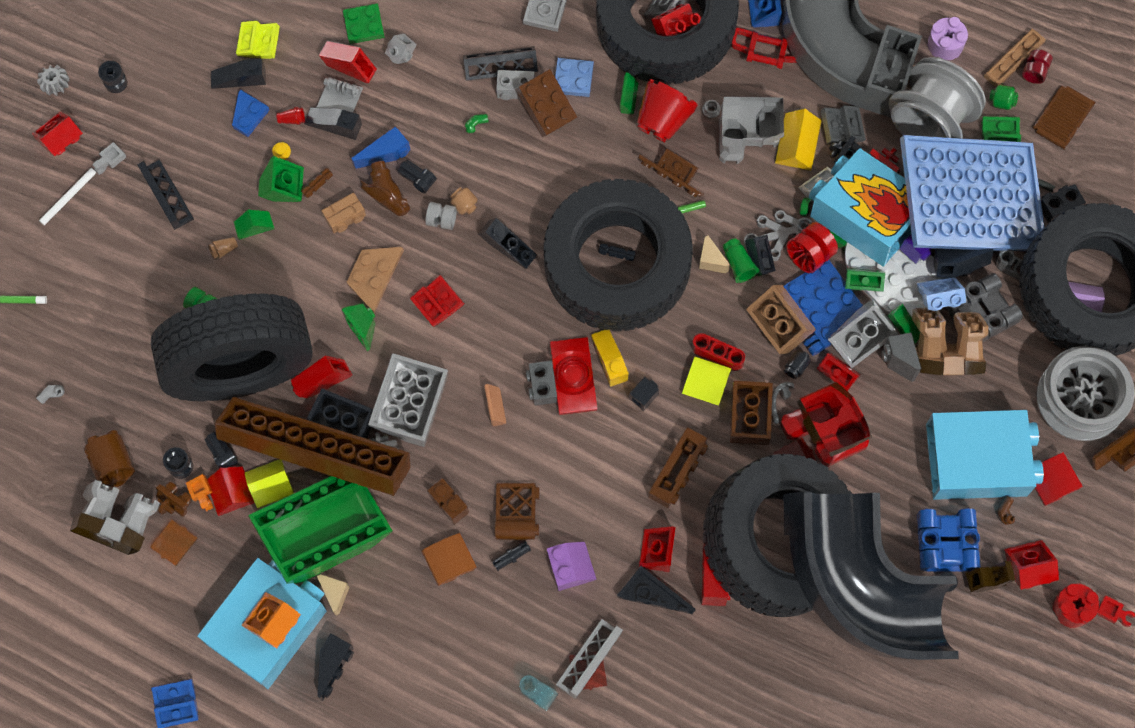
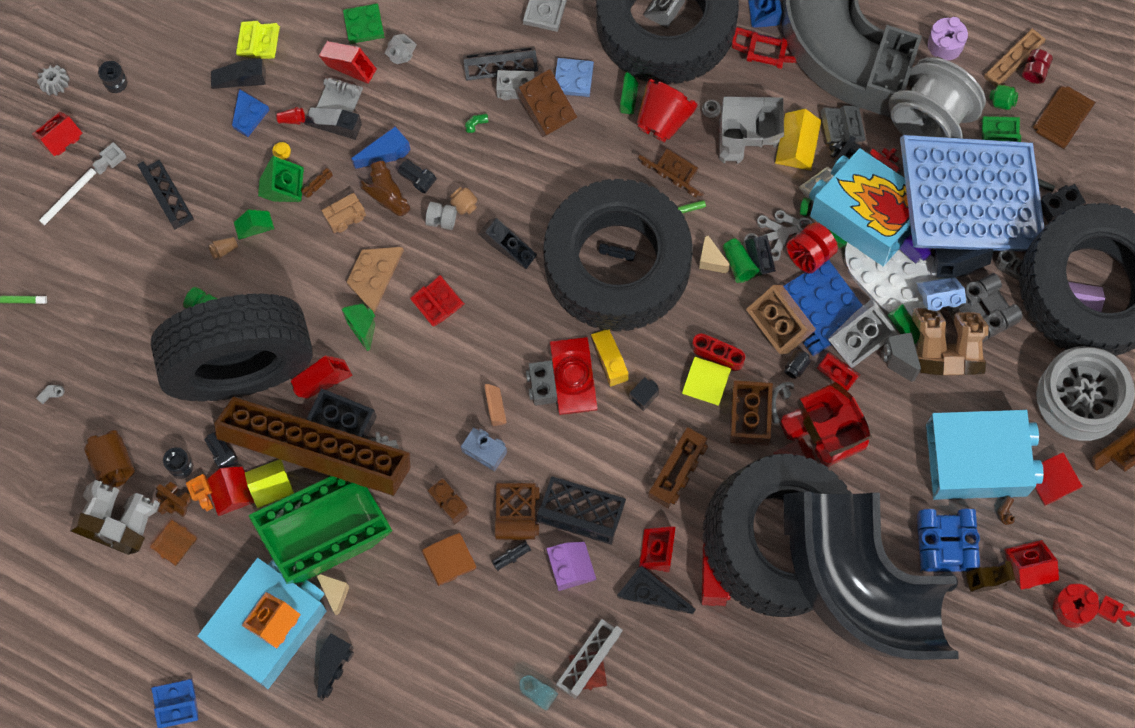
(408, 399): light grey slope -> none
(484, 449): none -> sand blue brick
(573, 523): none -> black fence
(675, 20): red brick -> none
(865, 279): green slope -> none

